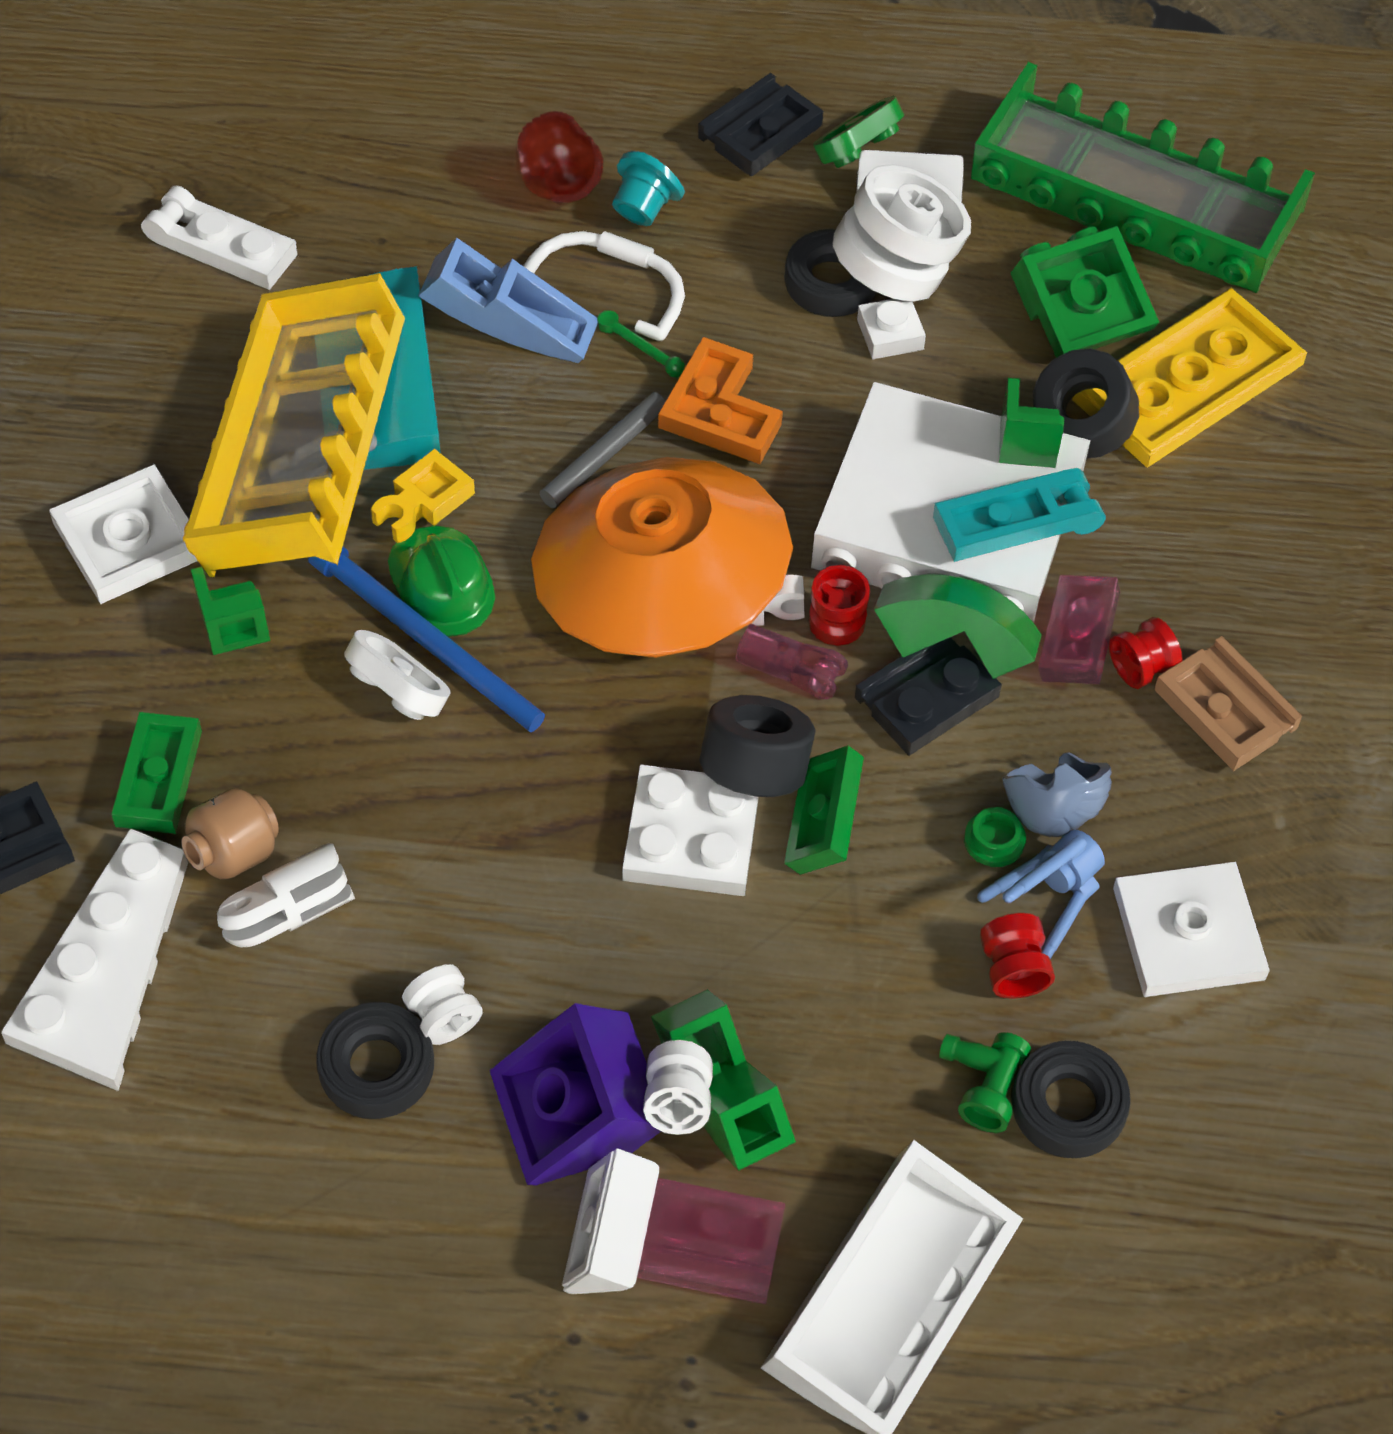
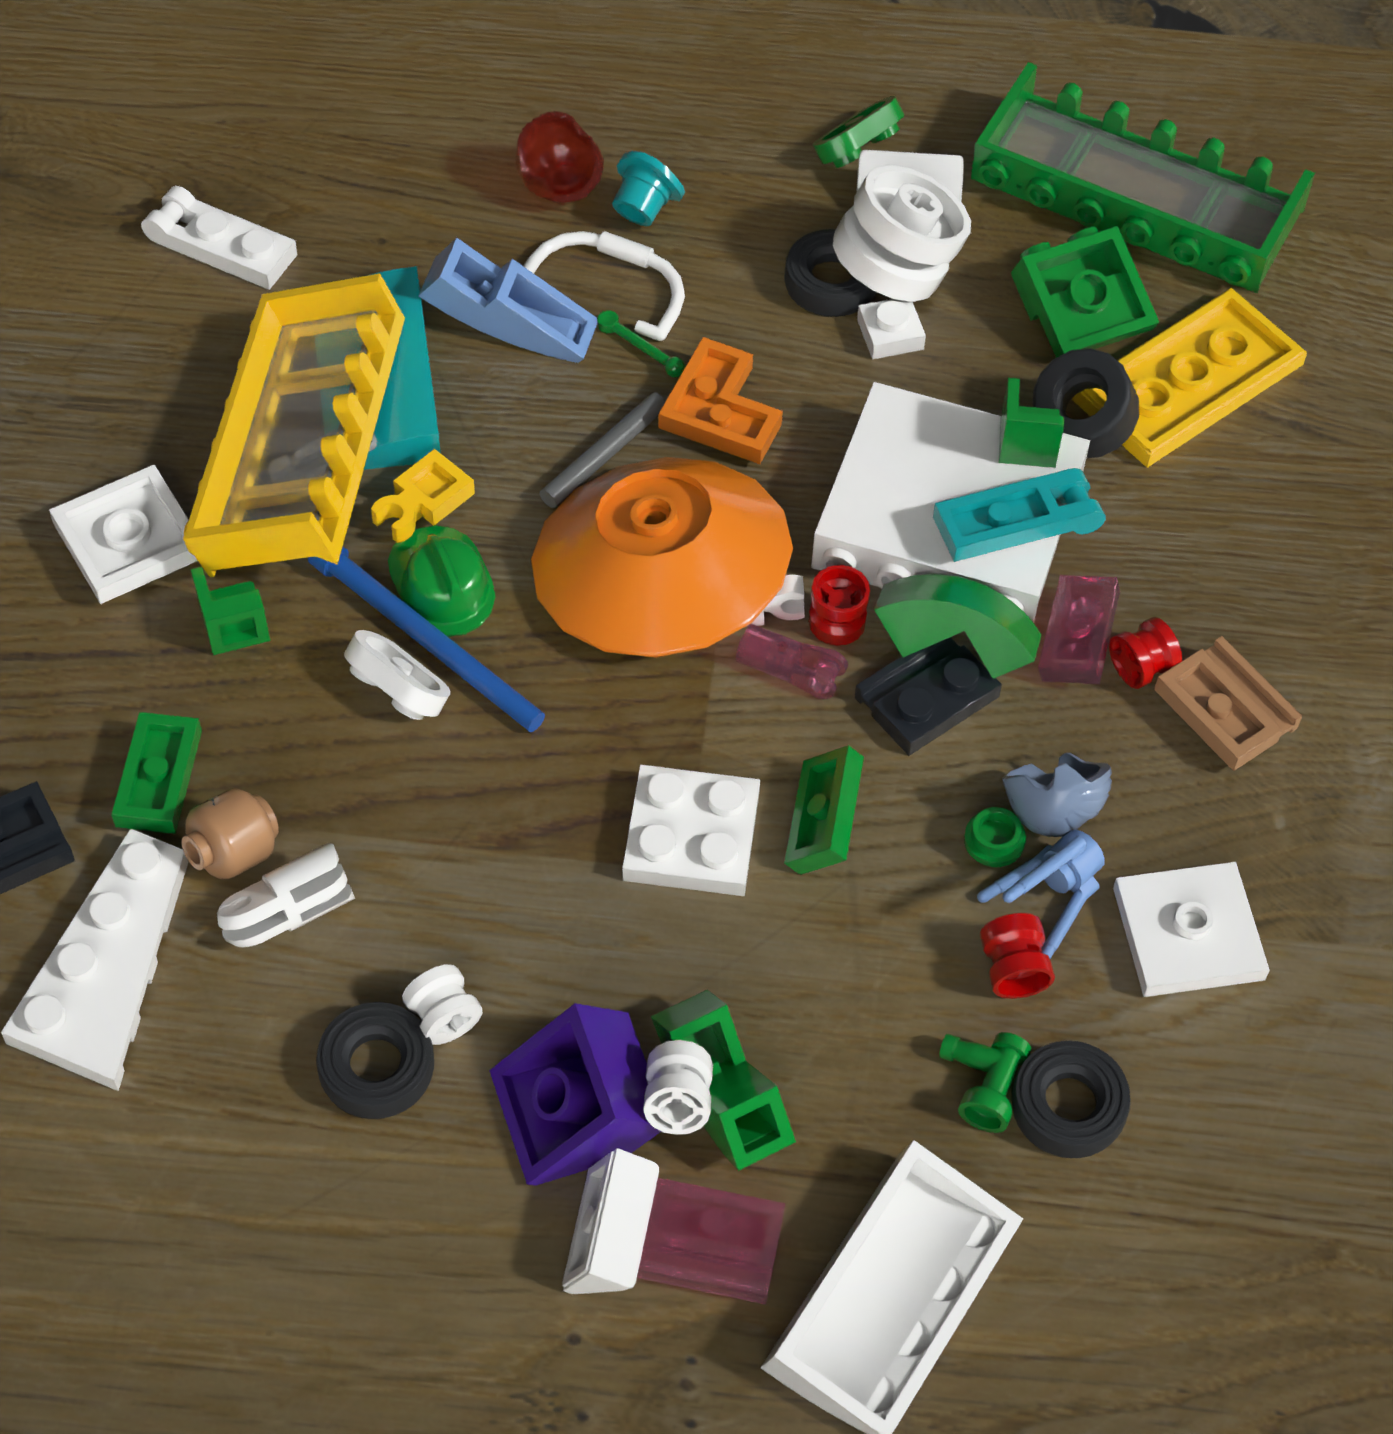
(757, 745): black tyre -> none
(760, 124): black plate -> none

